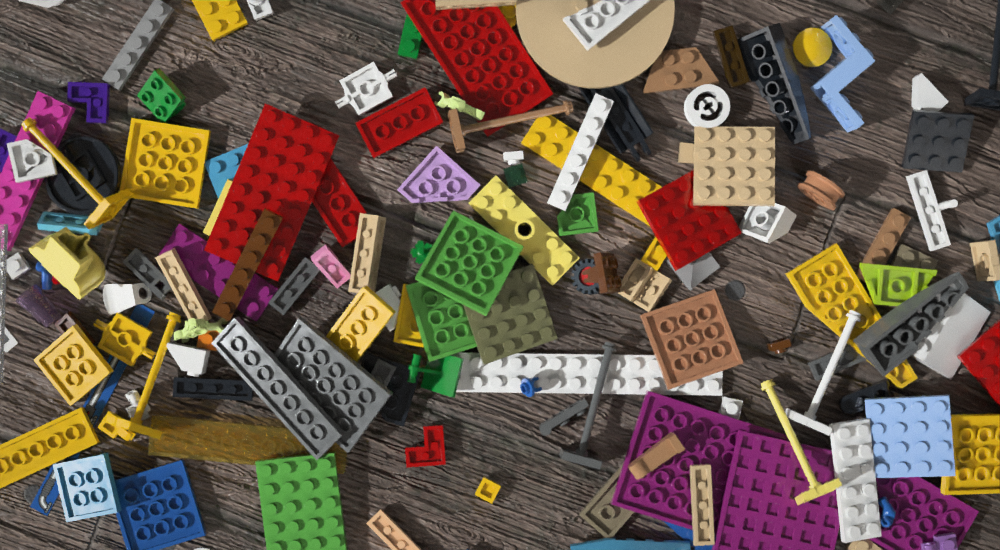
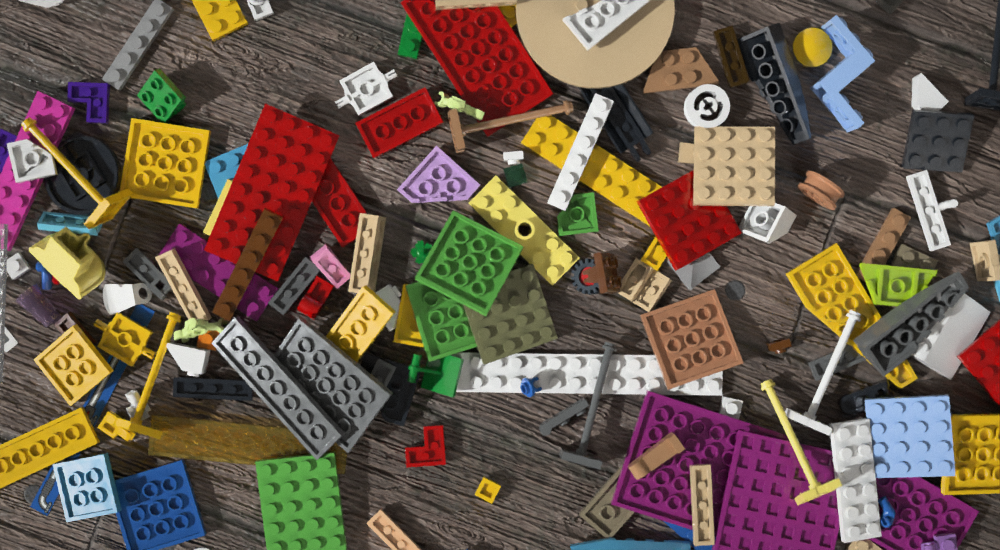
(315, 298): none -> red plate

